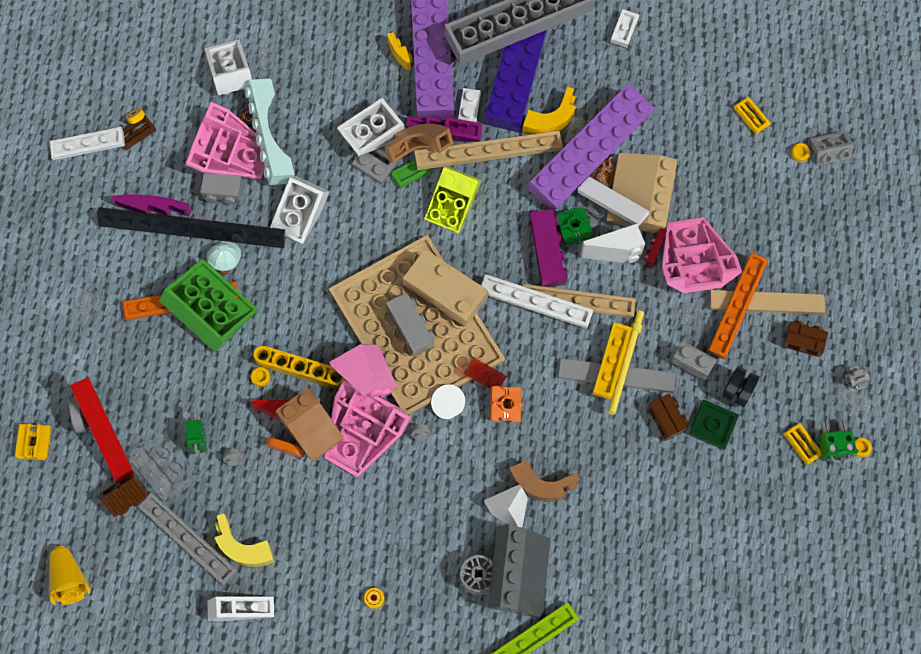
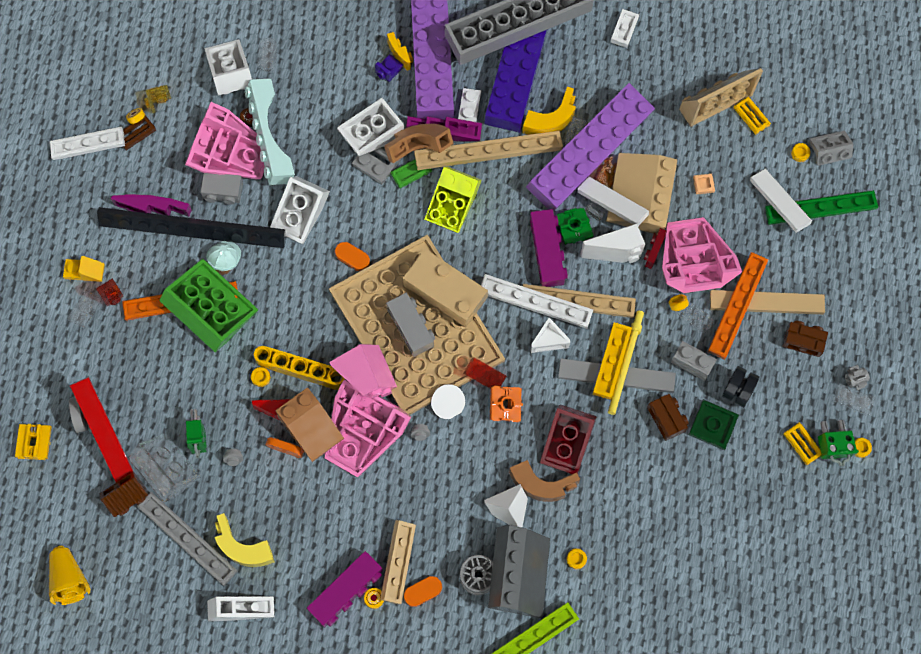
(84, 269): none -> yellow slope
(110, 292): none -> clear red plate
(158, 94): none -> clear yellow bracket
(345, 589): none -> magenta brick
(352, 256): none -> orange tile
(388, 68): none -> dark purple bracket
(398, 562): none -> tan plate
(423, 591): none -> orange tile
(550, 338): none -> white slope
(568, 439): none -> dark red slope
(576, 558): none -> yellow tile
(678, 302): none -> yellow tile
(704, 184): none -> light nougat tile
(720, 96): none -> tan slope
(780, 200): none -> white tile
(829, 206): none -> green tile

